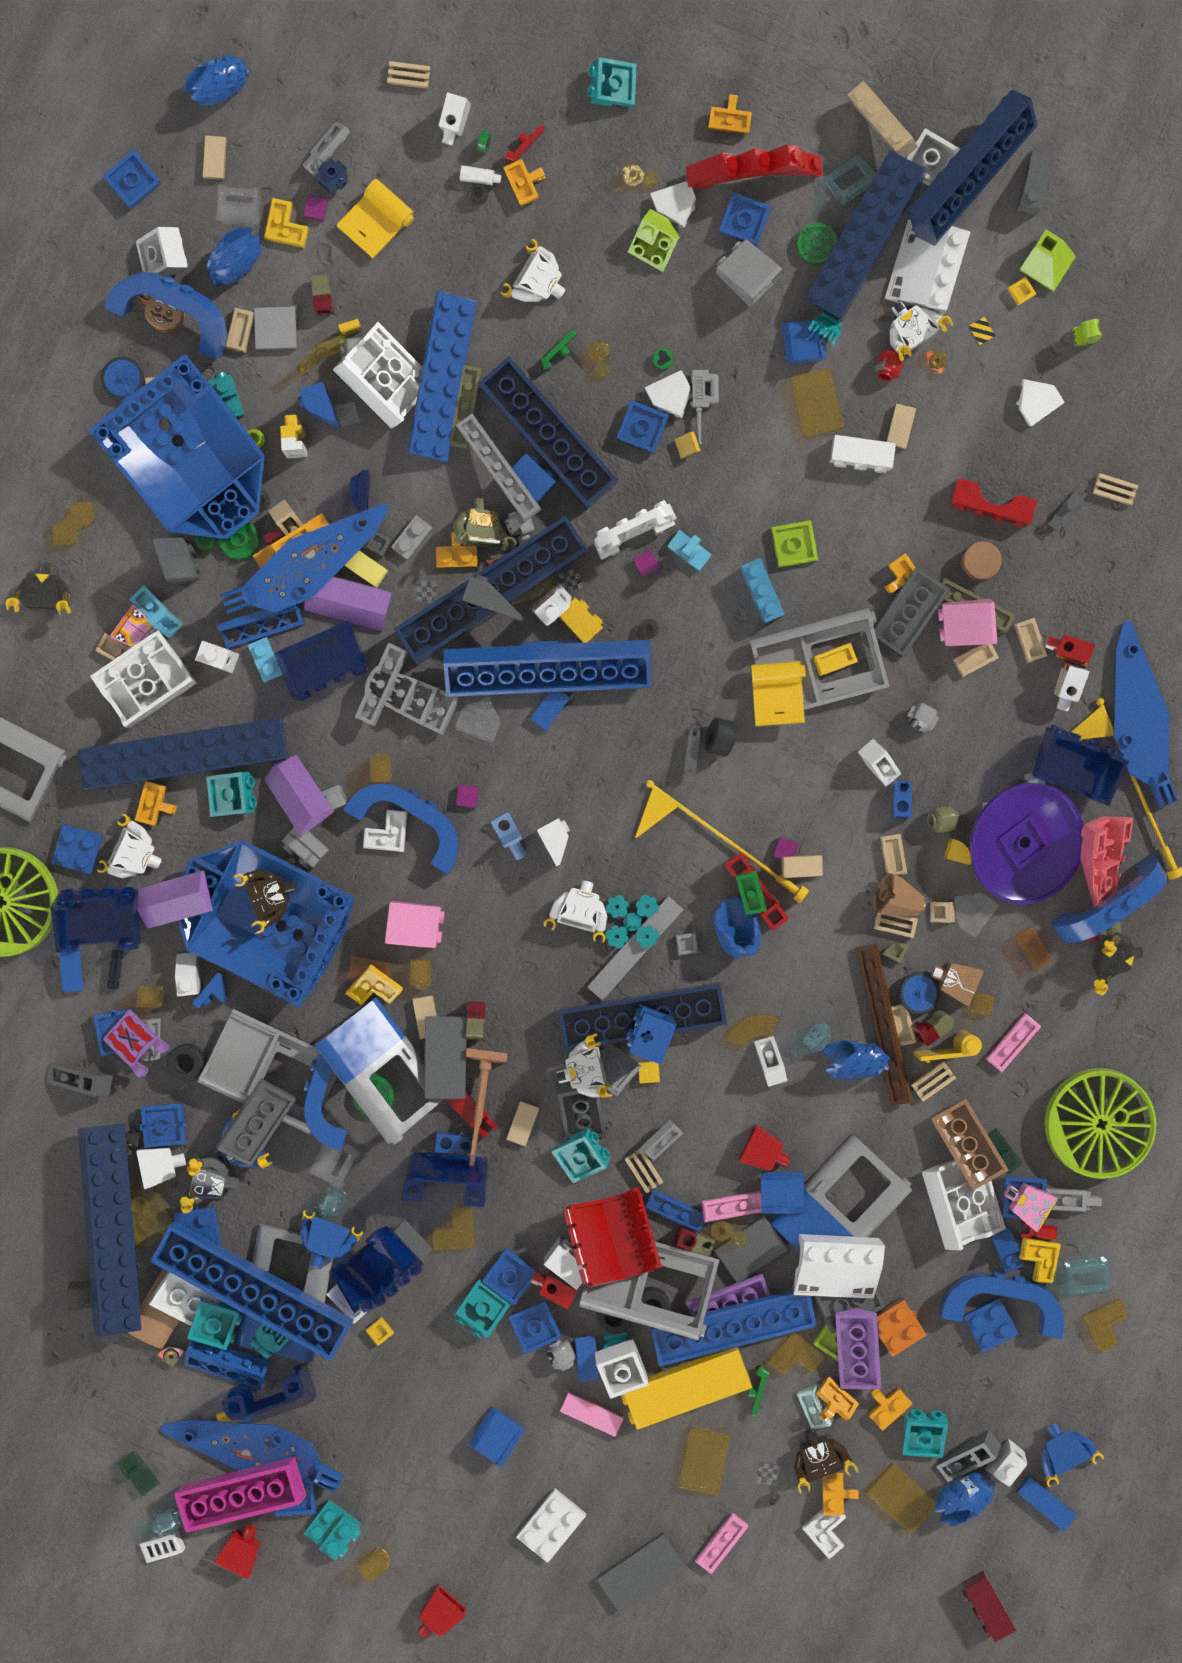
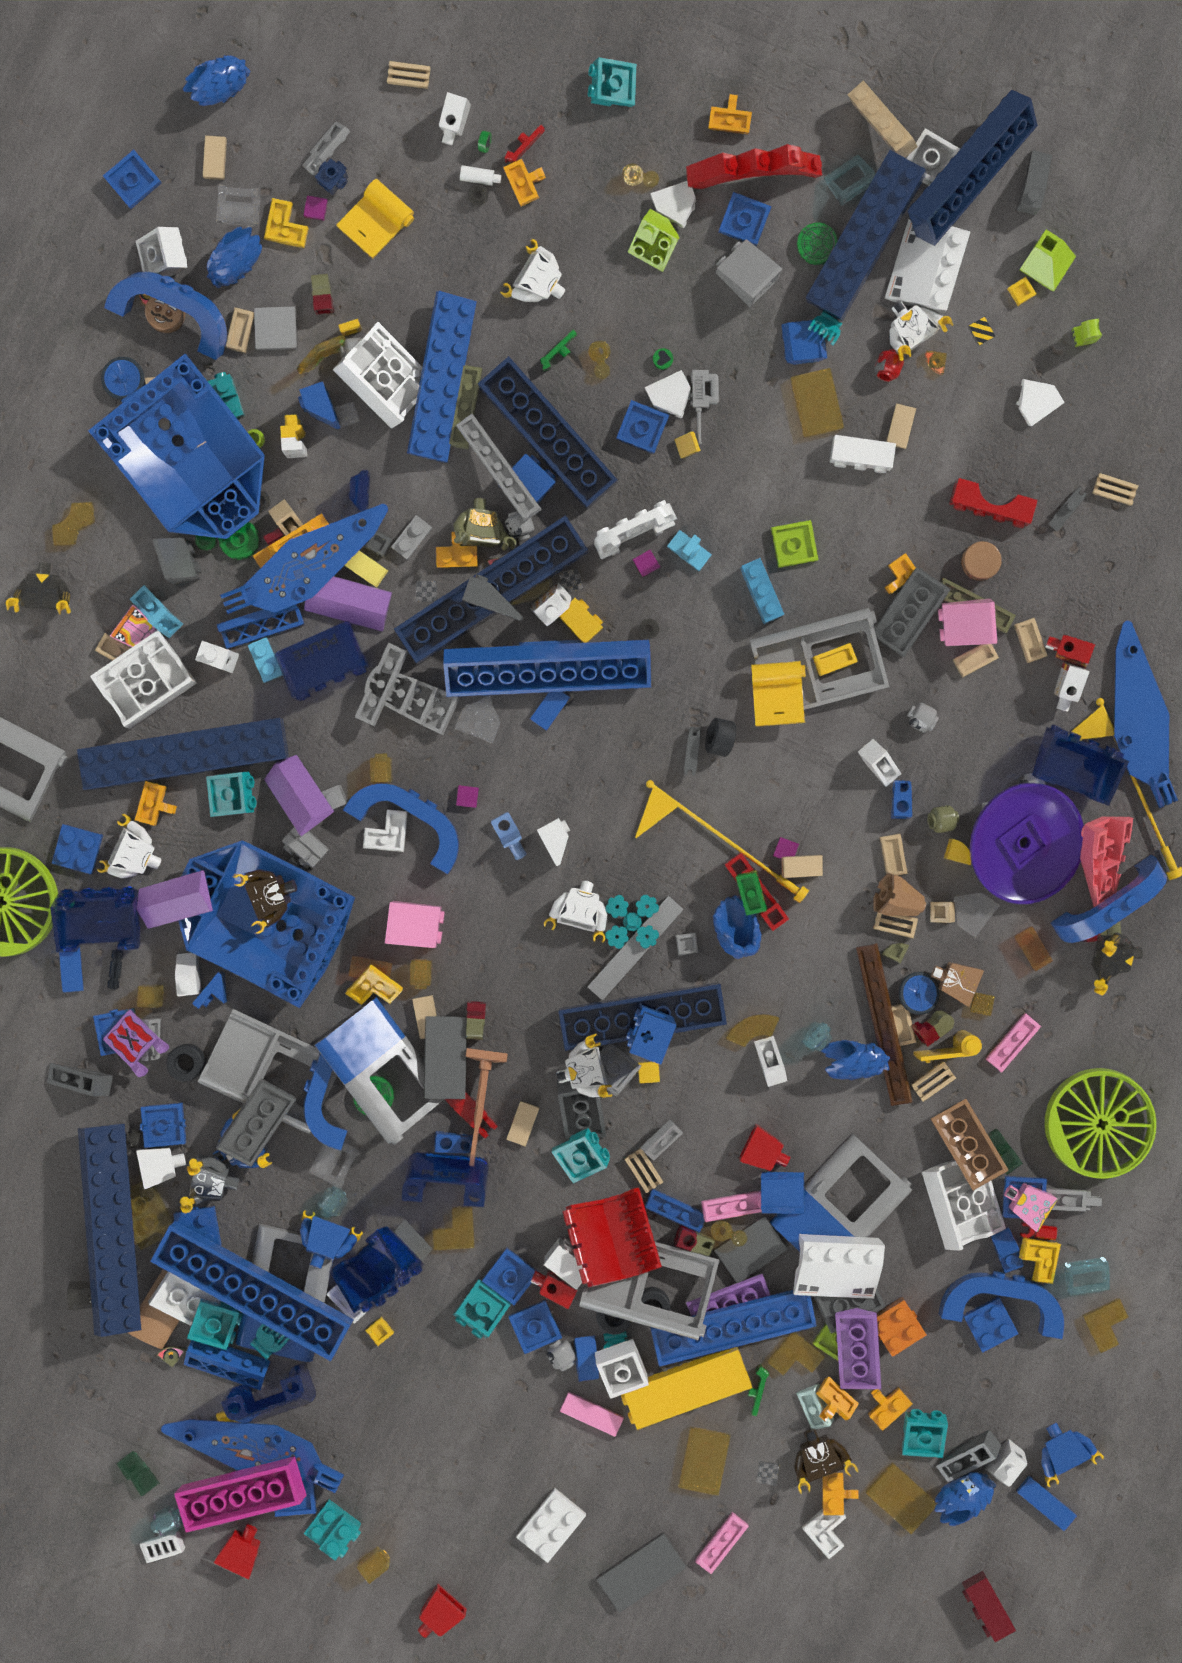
(496, 1436): blue slope -> none

